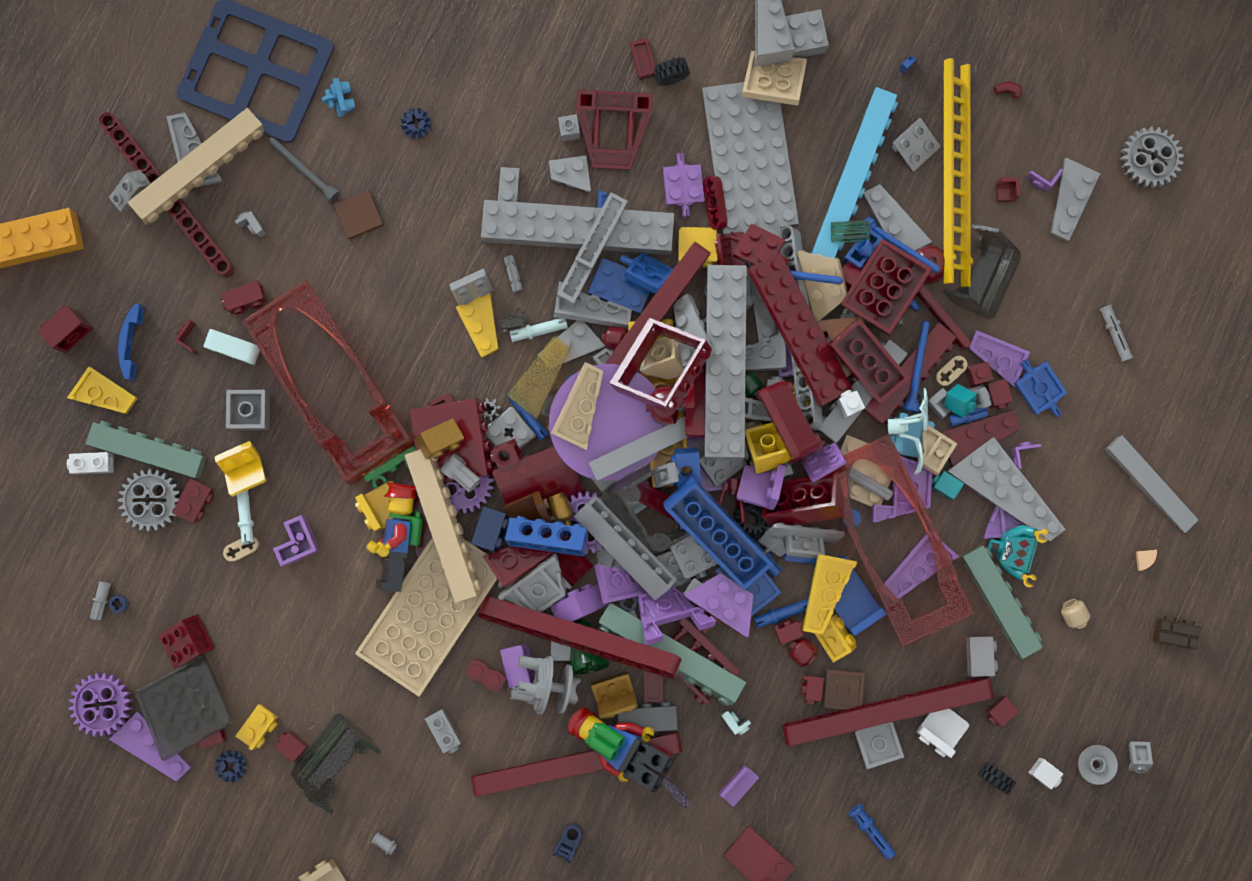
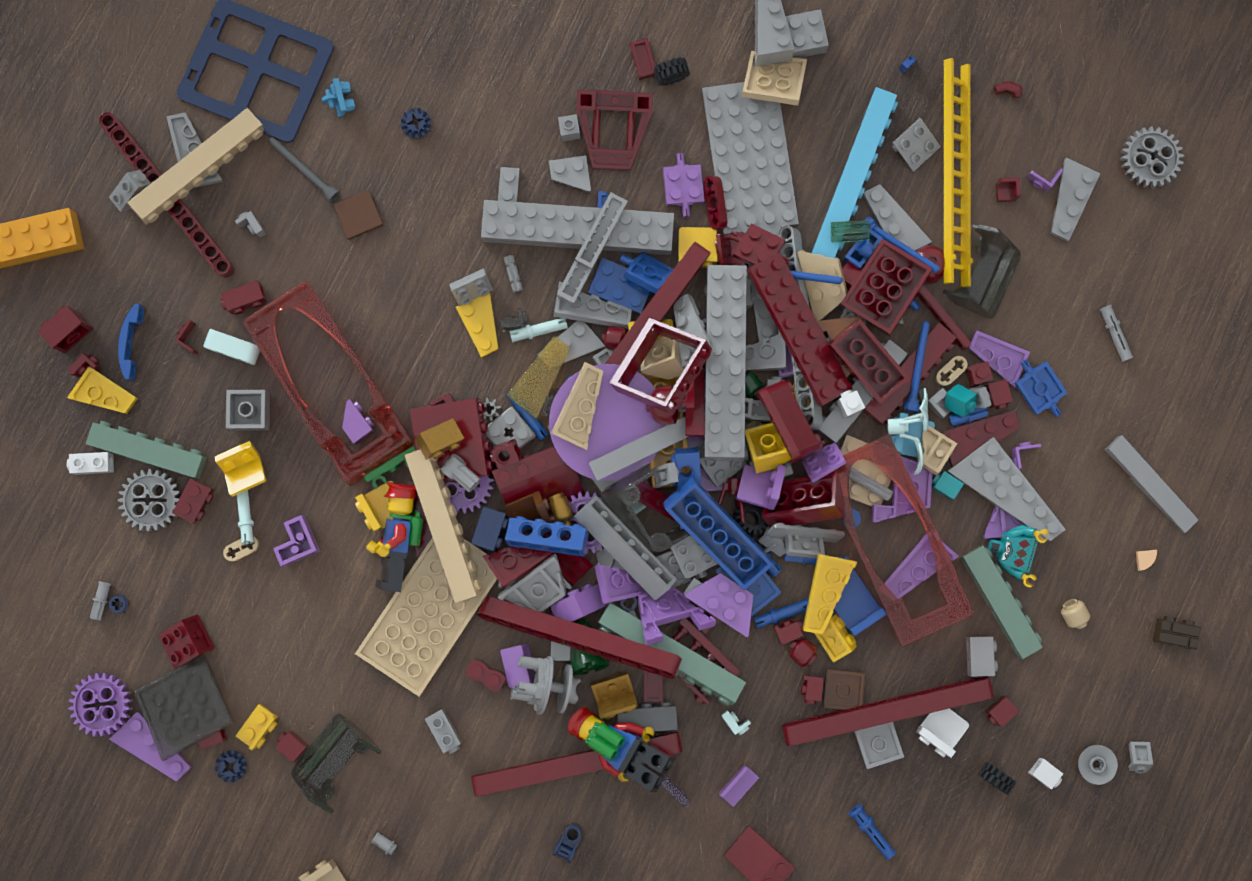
(82, 363): none -> dark red bracket
(355, 424): none -> medium lavender slope

